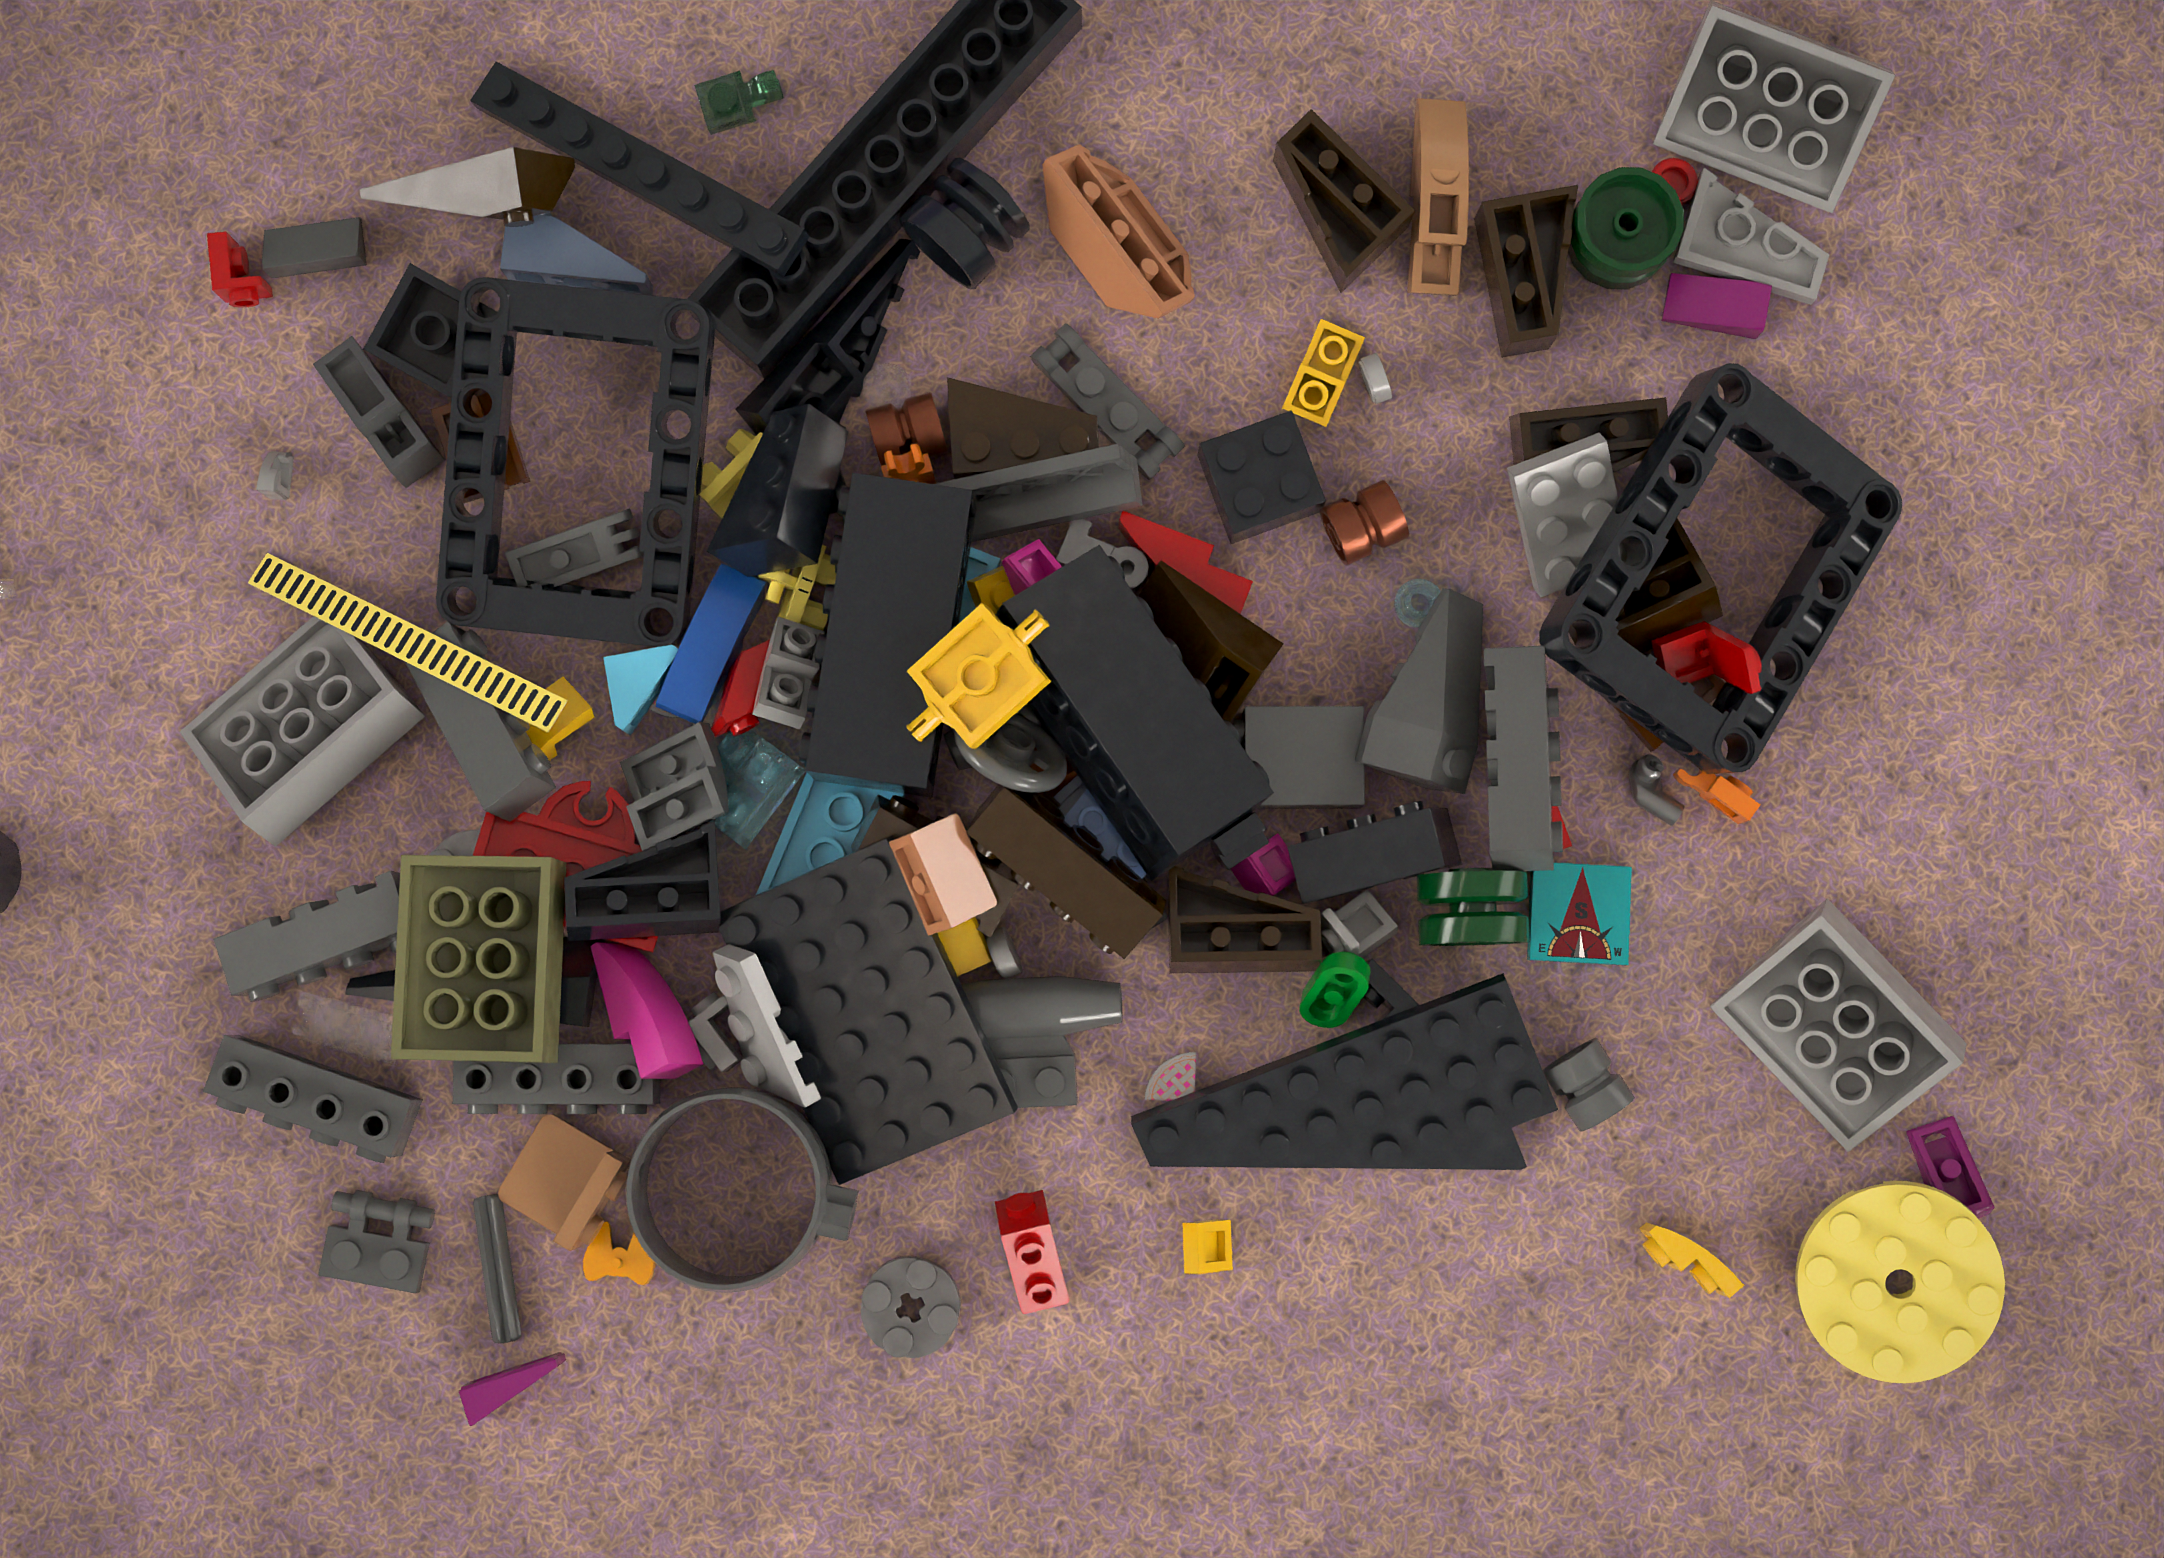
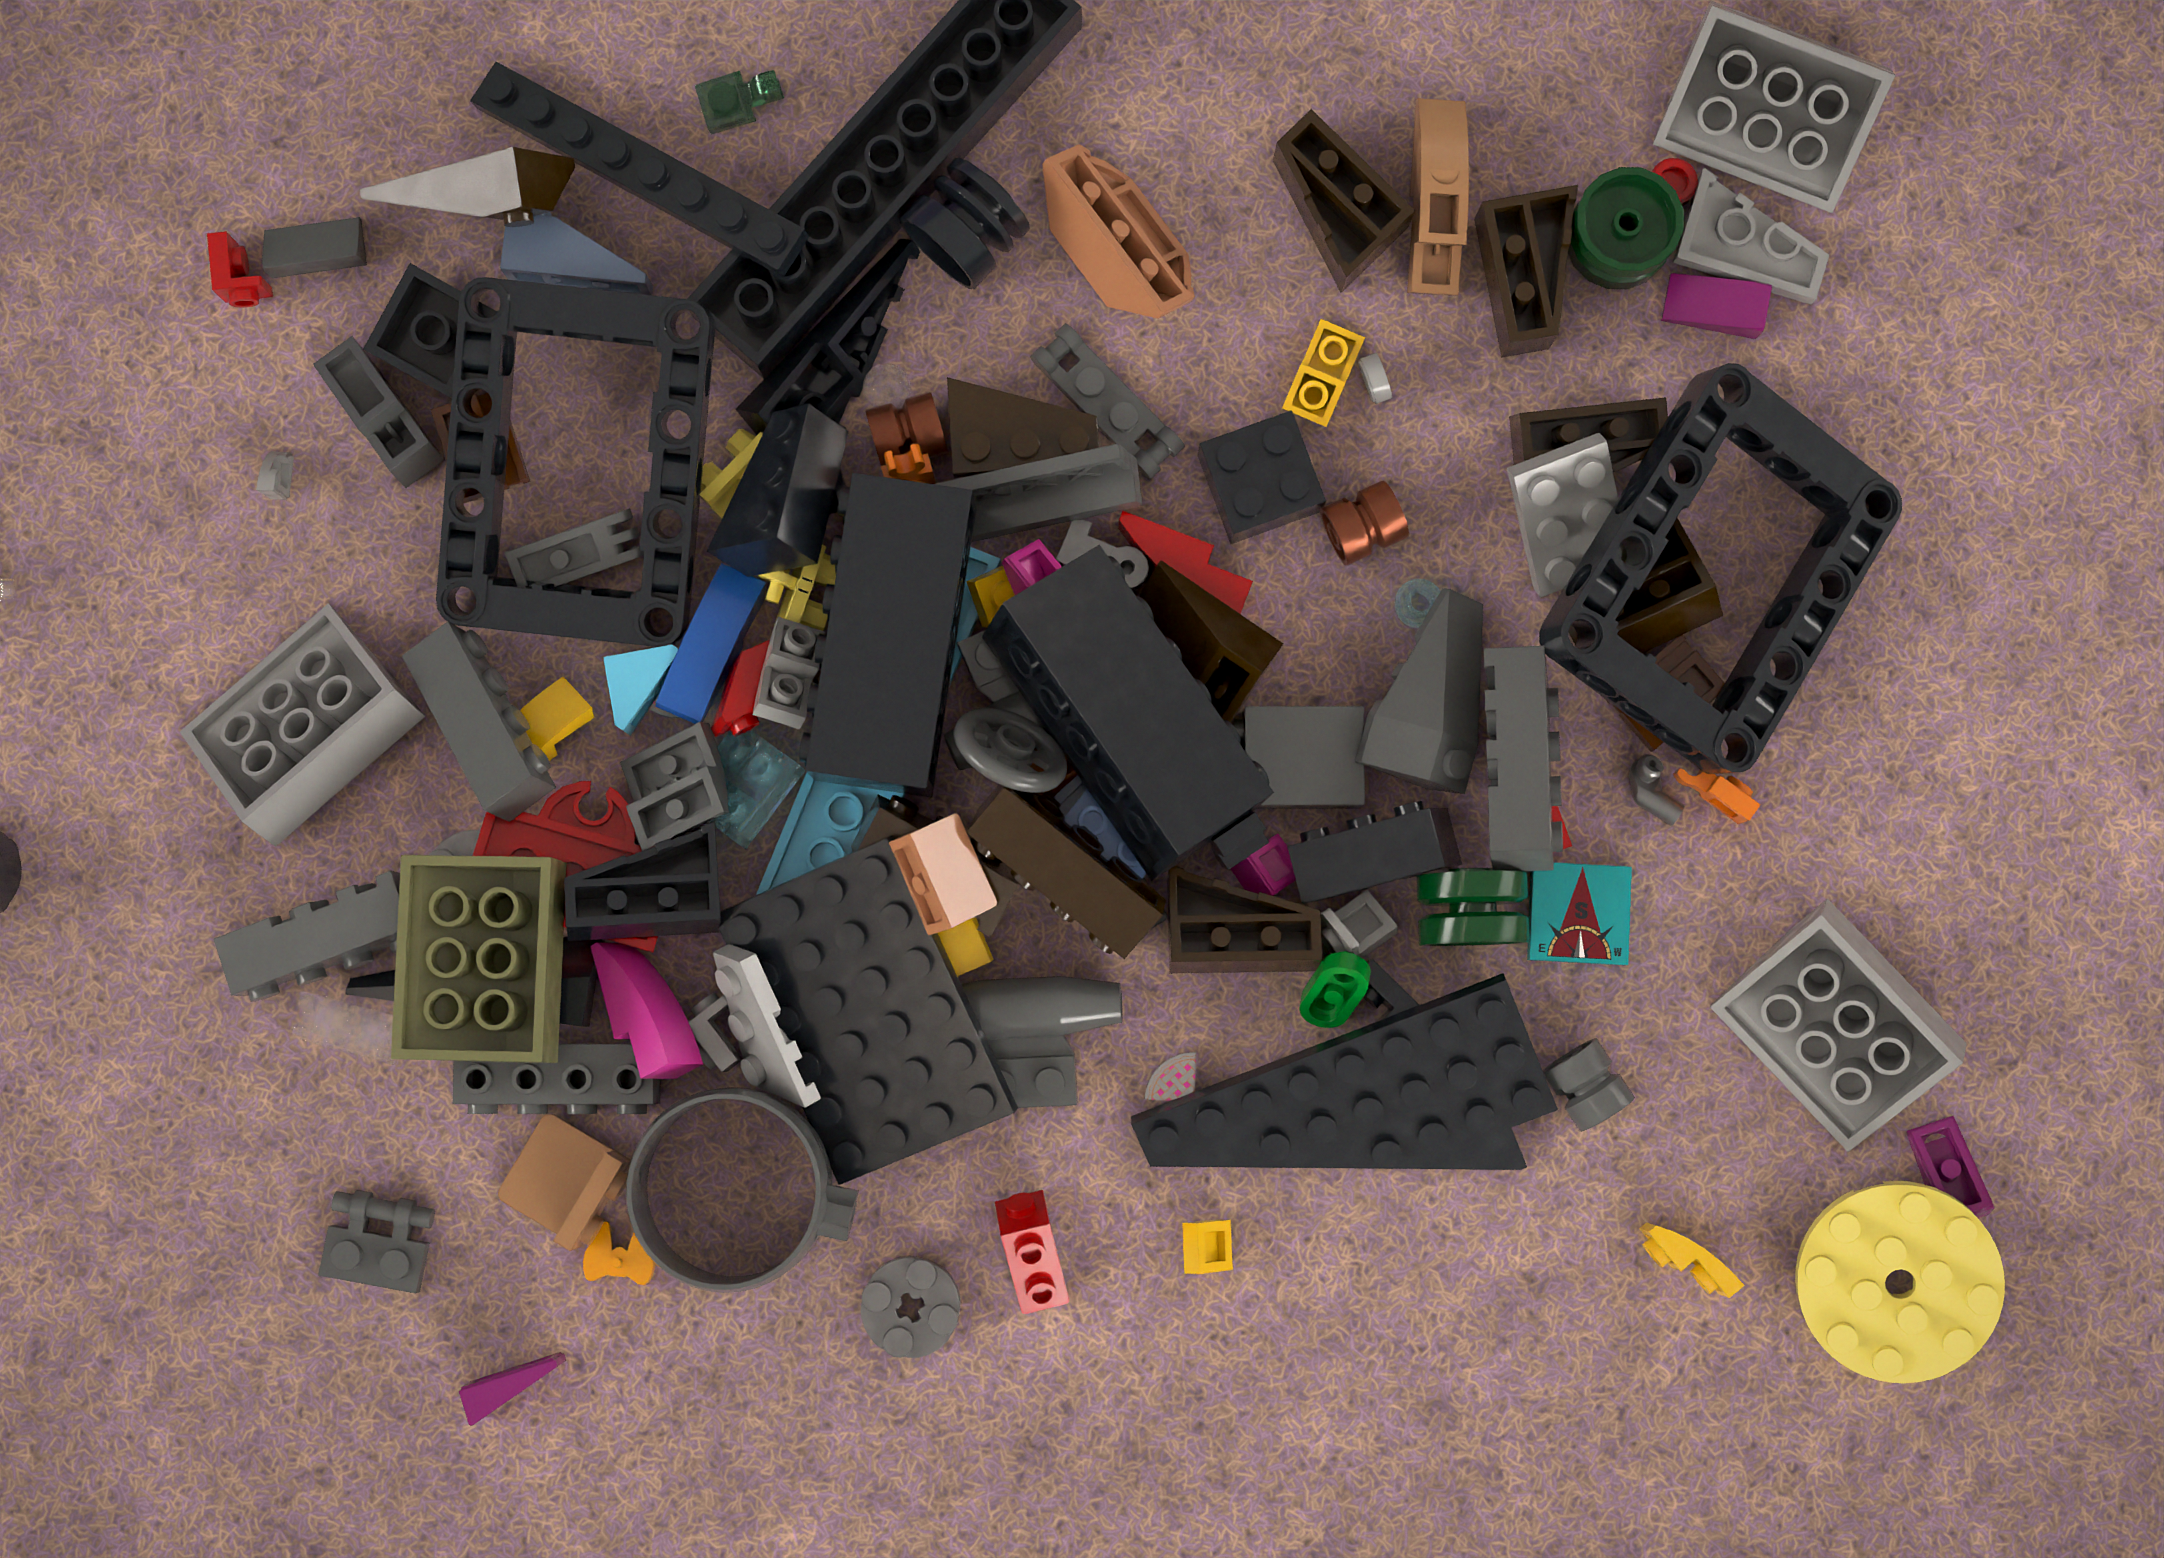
(313, 1097): dark grey brick -> none
(408, 642): light yellow sticker -> none
(497, 1269): dark grey axle -> none
(978, 676): yellow plate -> none
(1004, 953): light grey tile -> none
(1708, 651): red bracket -> none

